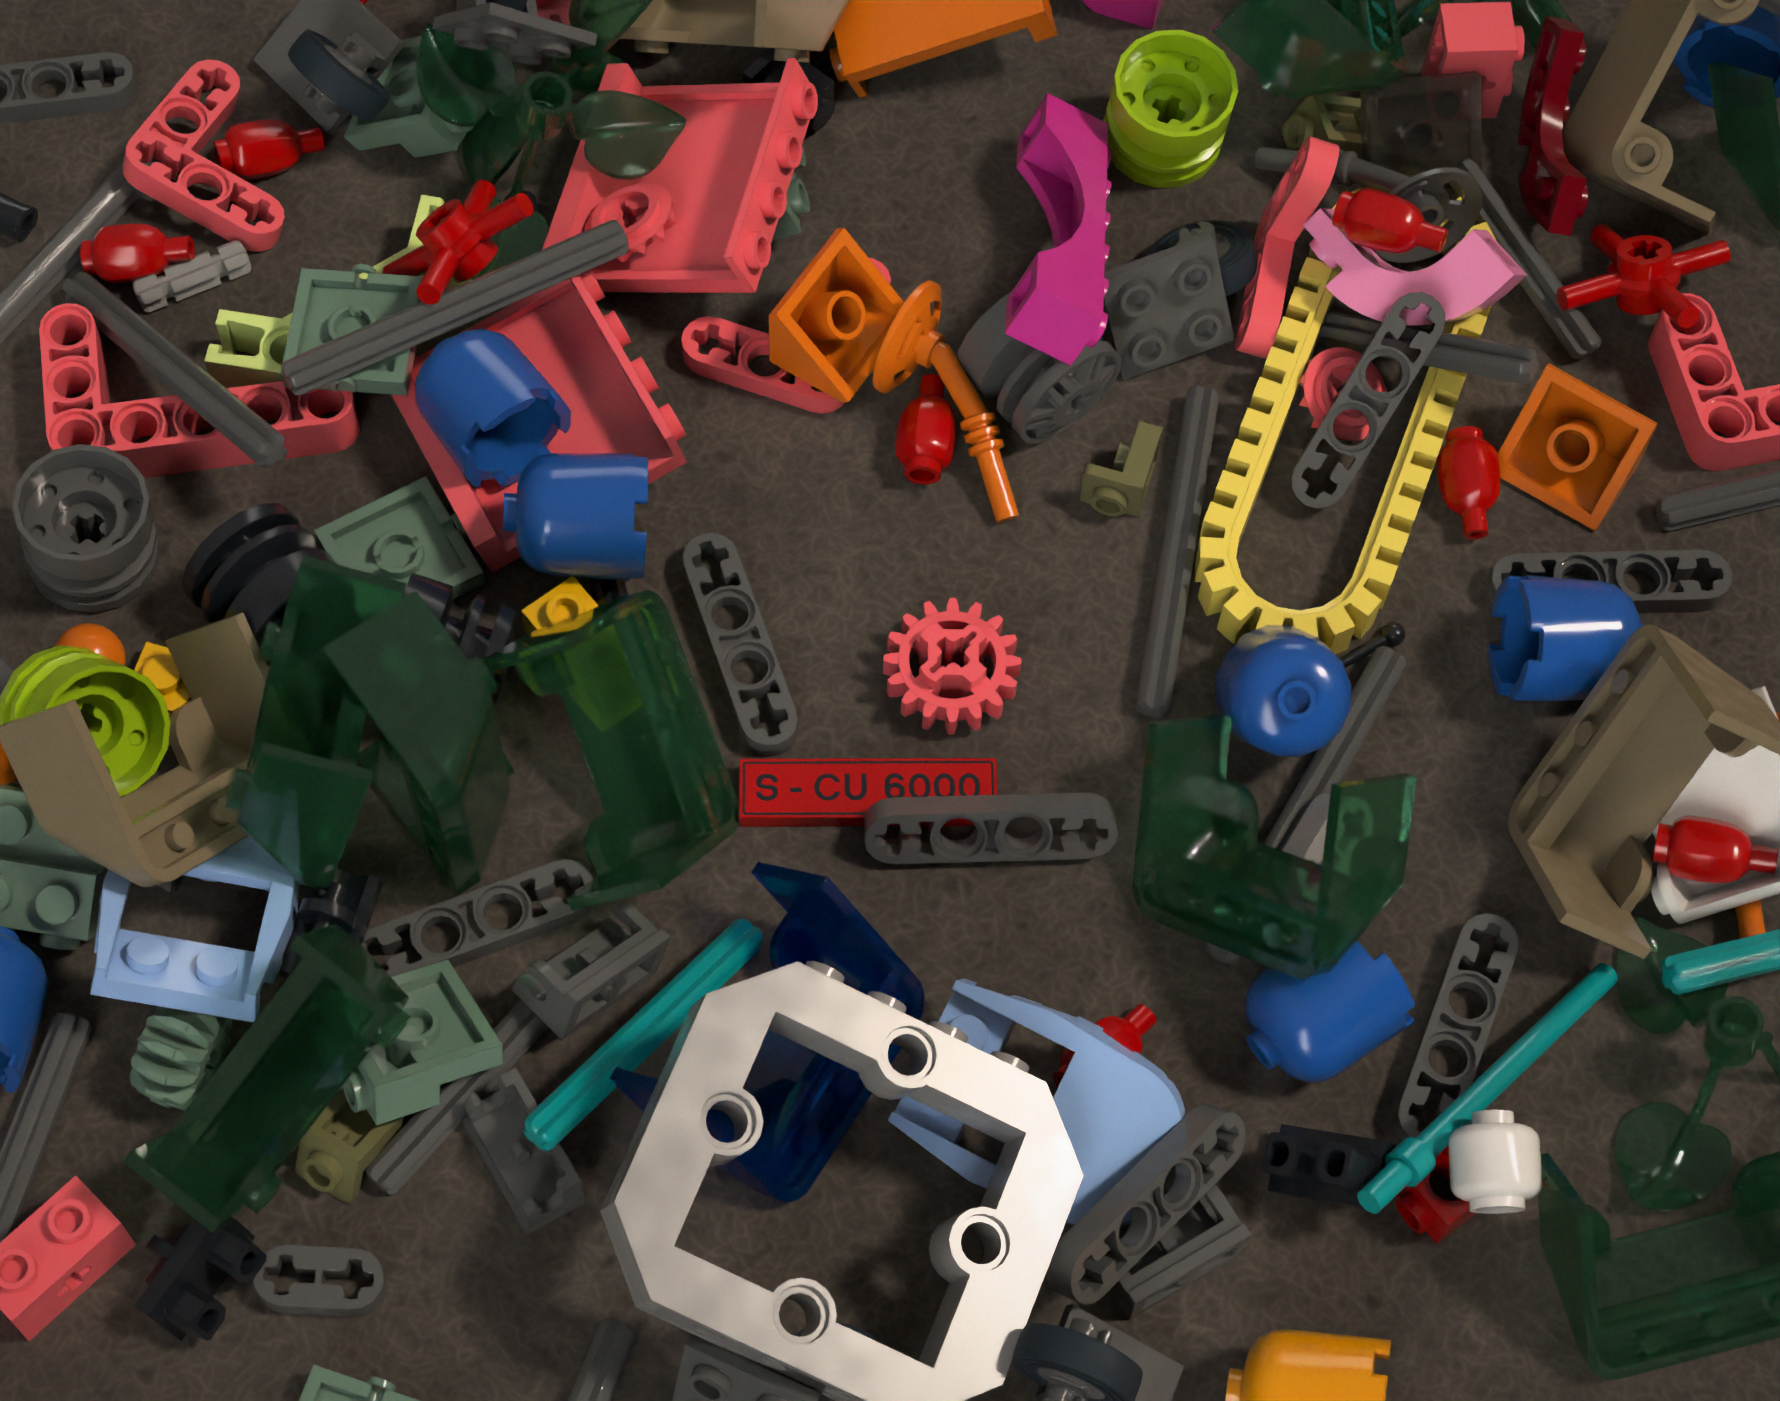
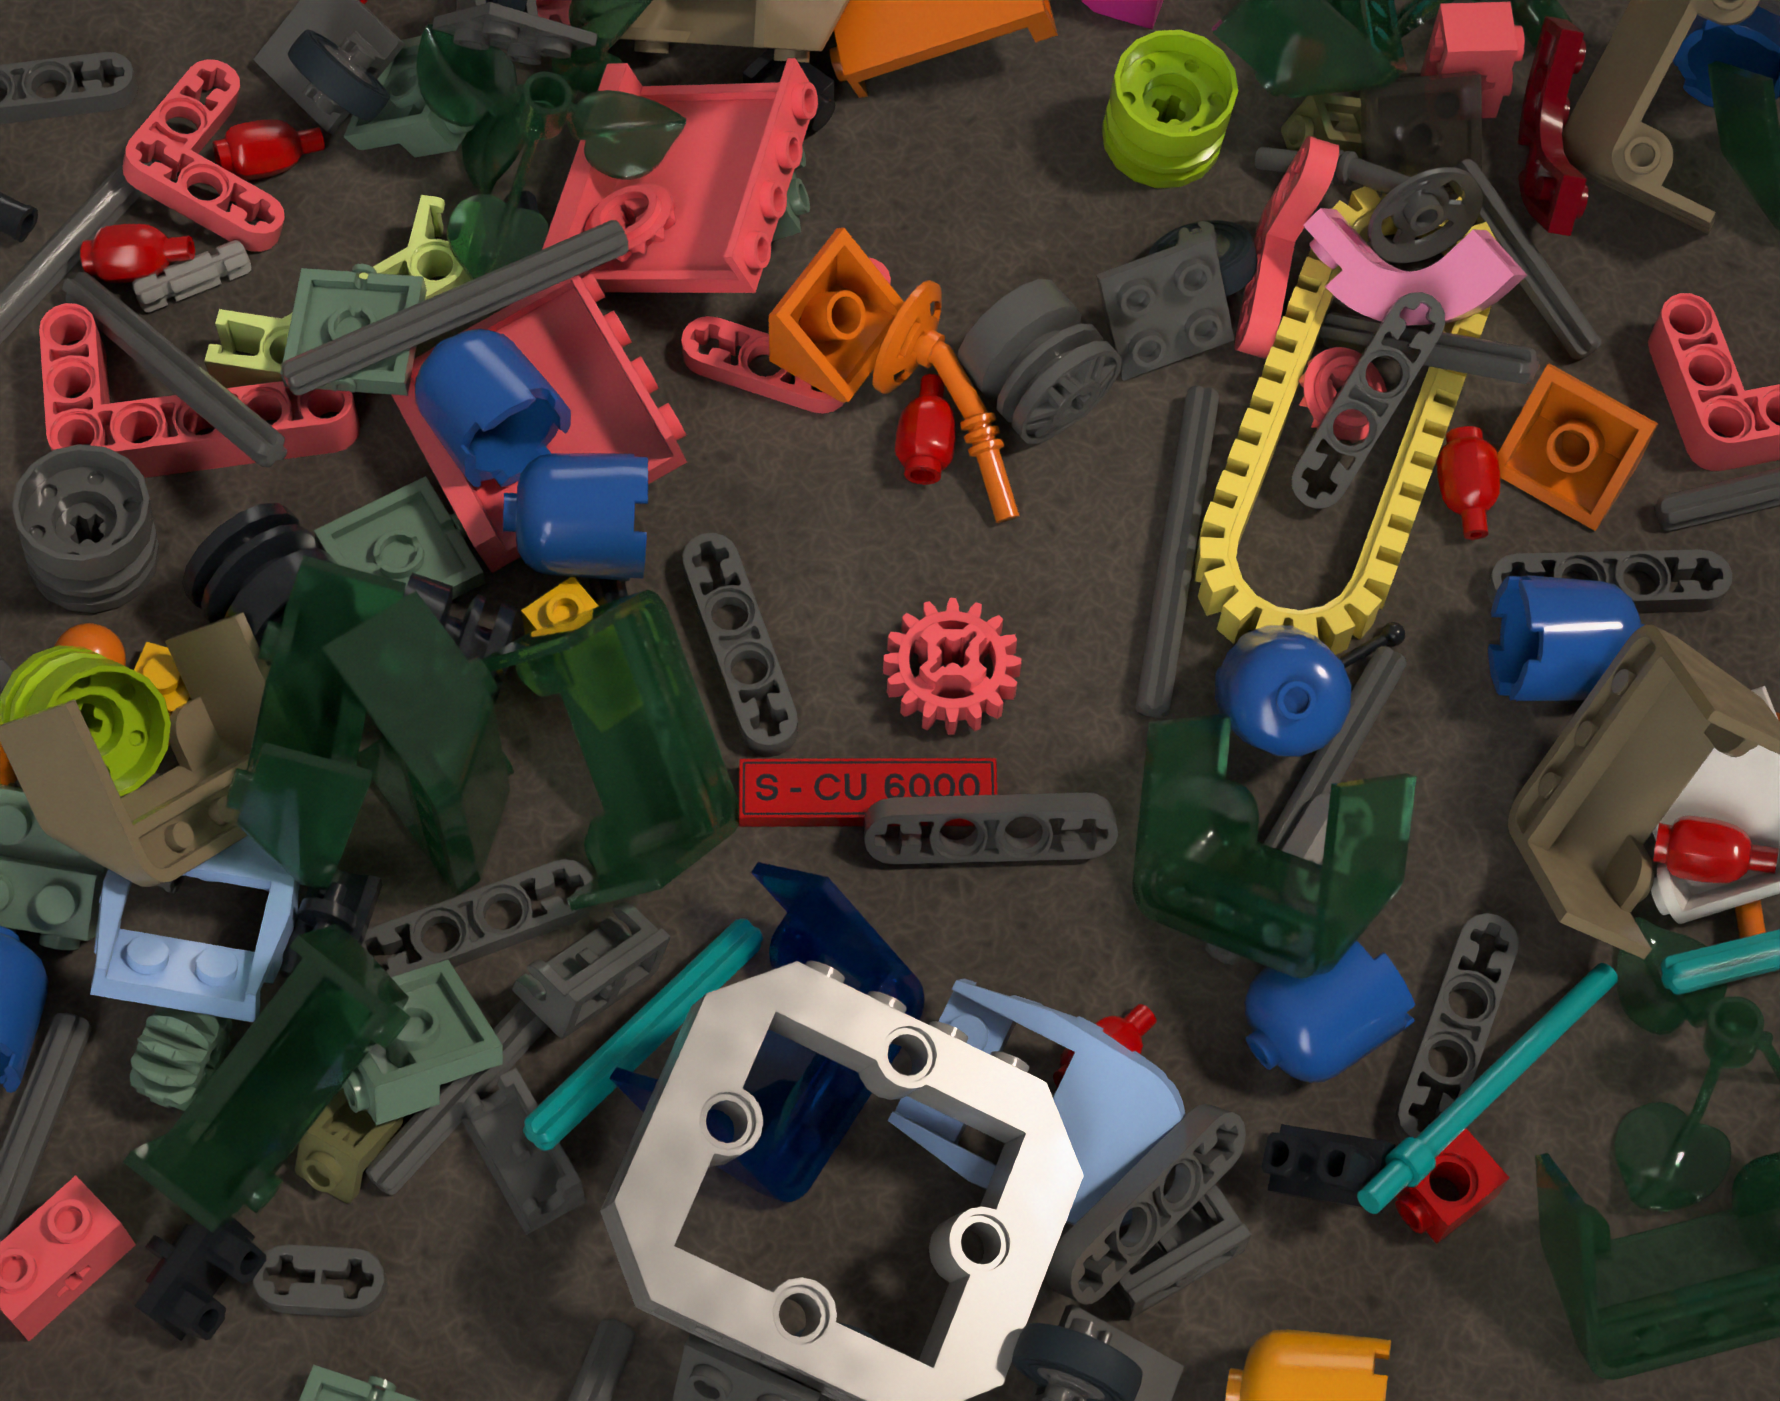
(459, 239): red bar -> none
(1064, 288): dark pink arch -> none
(1126, 485): olive bracket -> none
(1385, 222): red plant -> none
(1495, 1163): white head -> none
(1644, 275): red bar -> none

